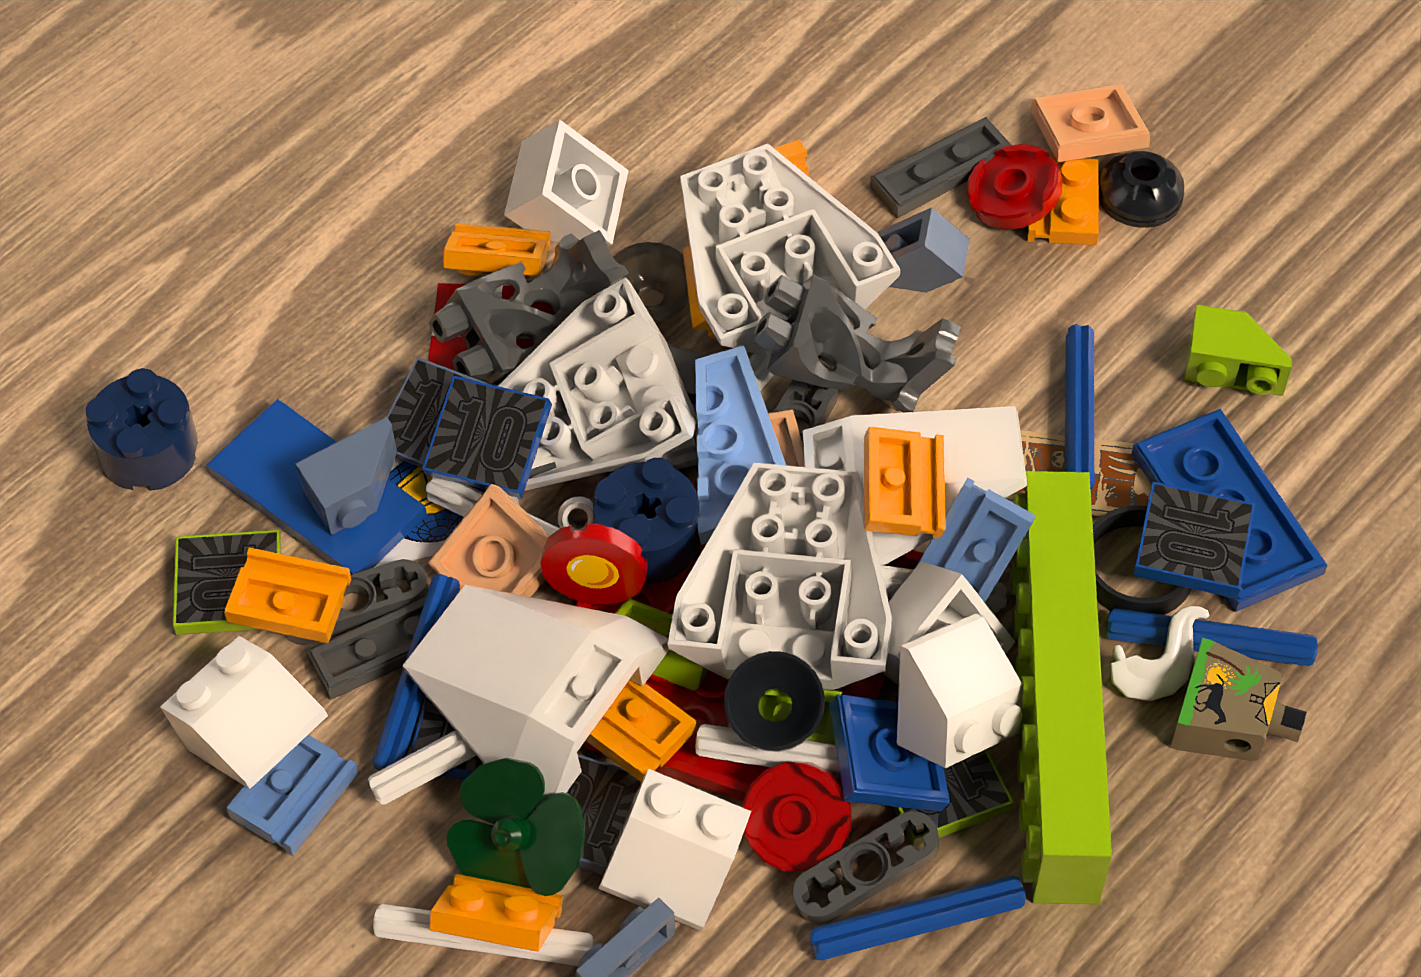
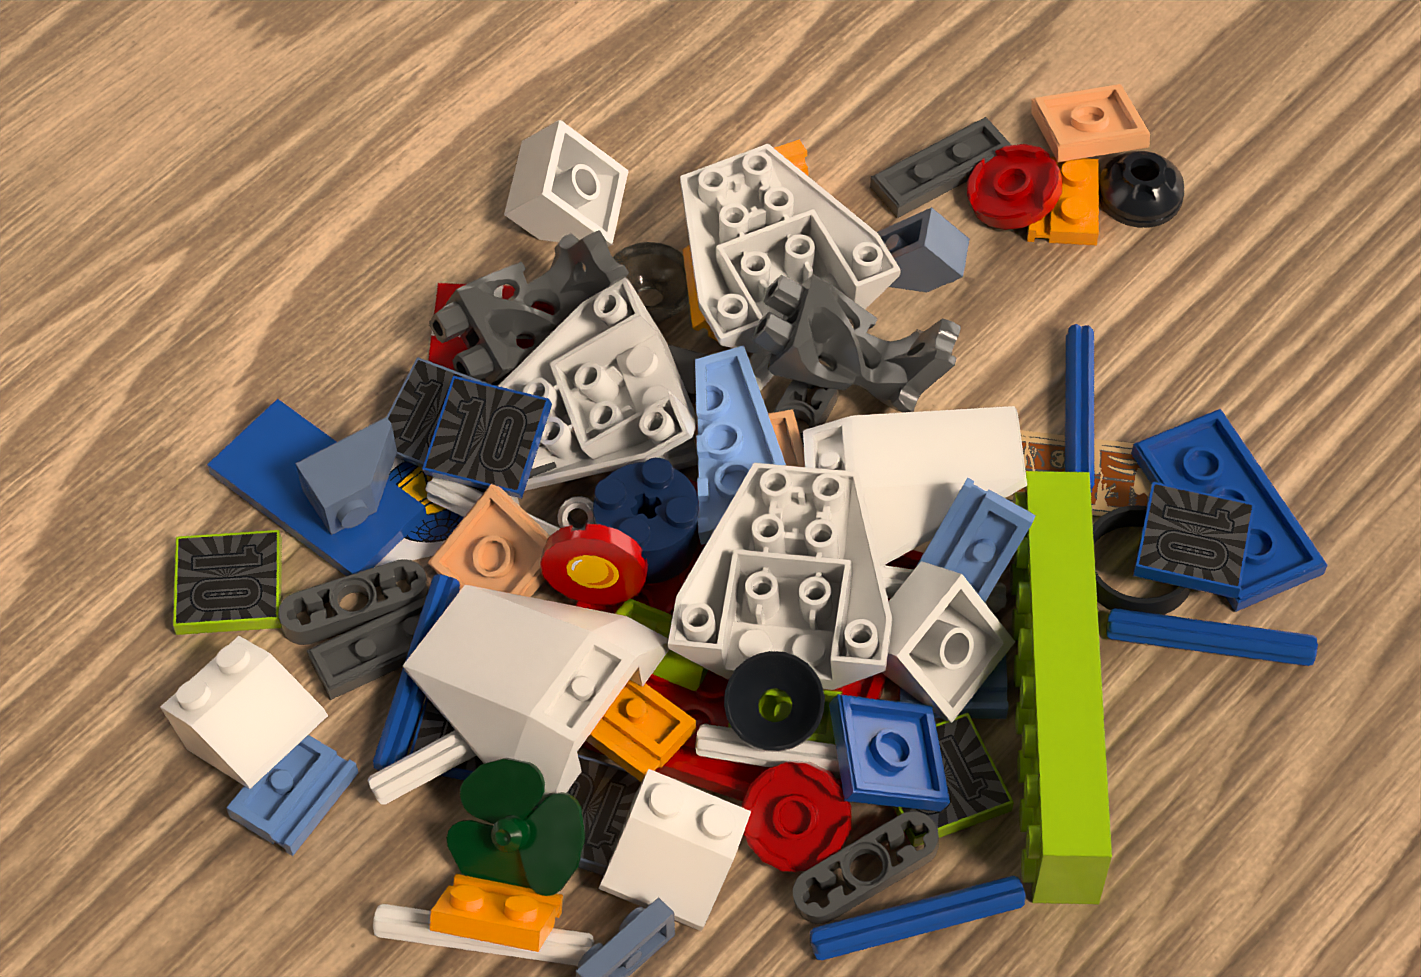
(142, 431): dark blue brick -> none
(288, 595): light orange plate -> none
(491, 248): light orange plate -> none
(904, 482): light orange plate -> none
(956, 693): white slope -> none
(1163, 676): white piece -> none
(1233, 706): dark tan torso -> none
(1234, 353): lime slope -> none

